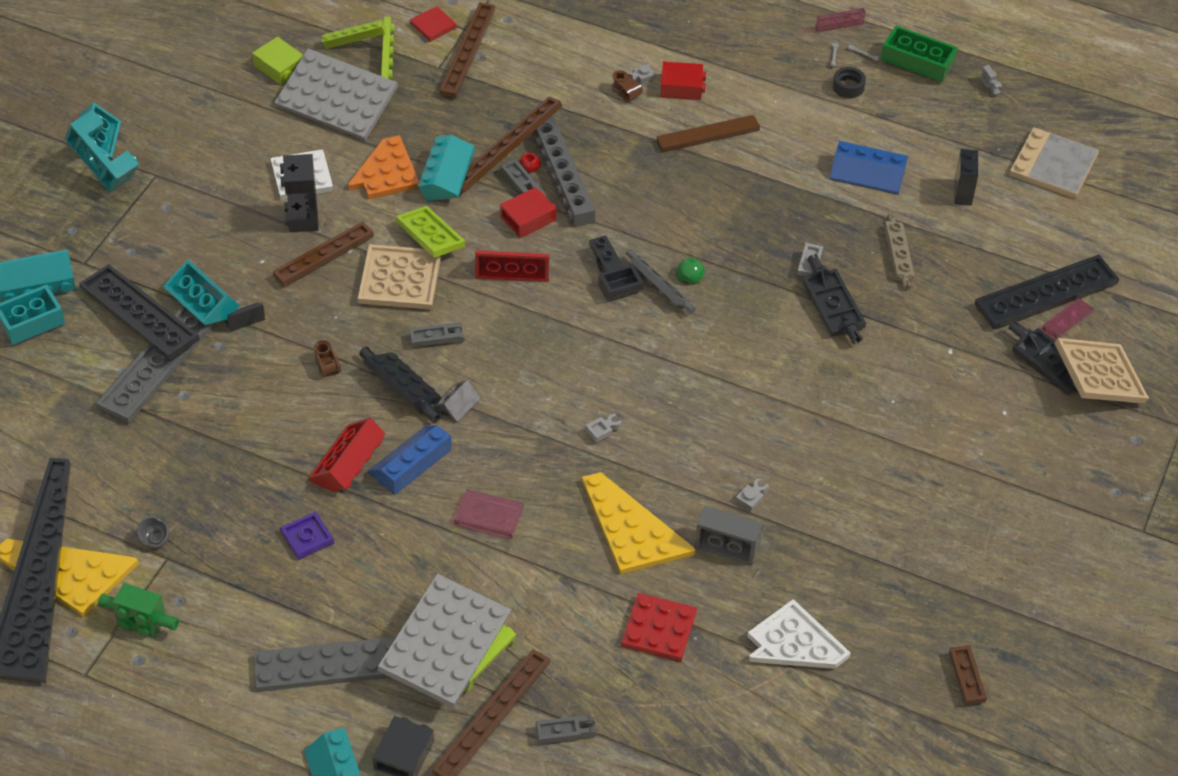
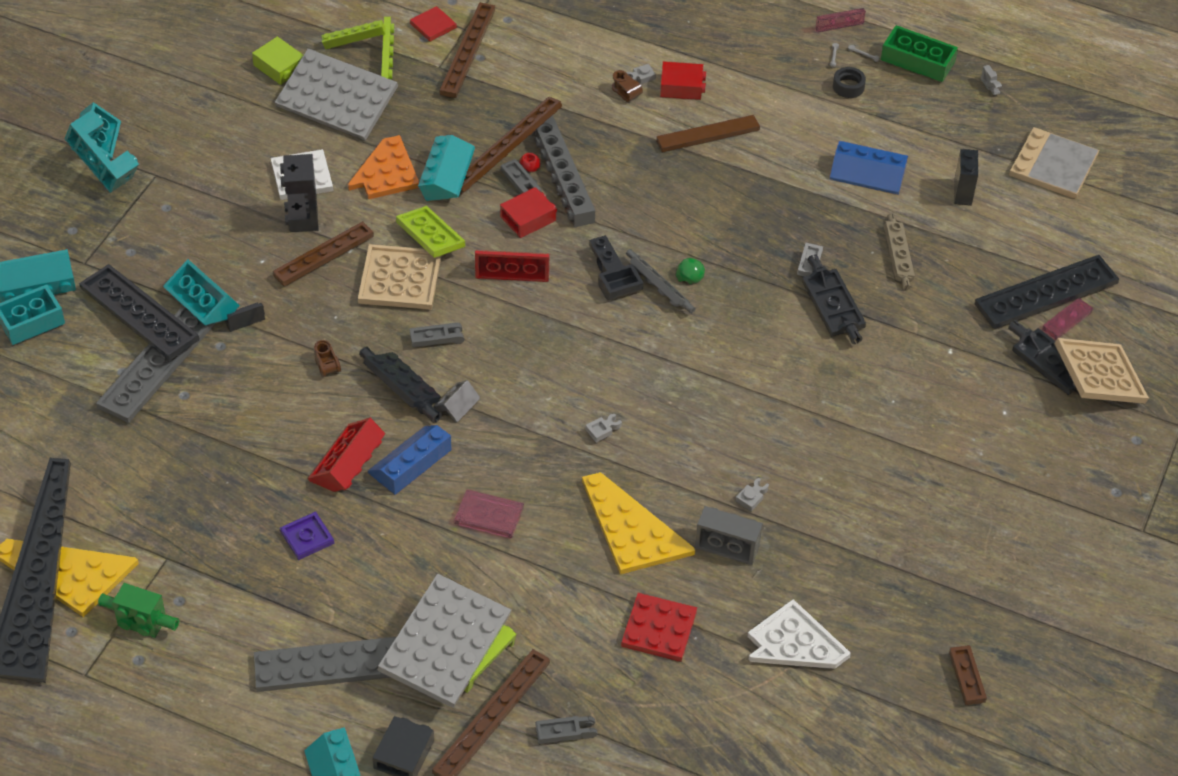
(153, 532): dark grey hair -> none

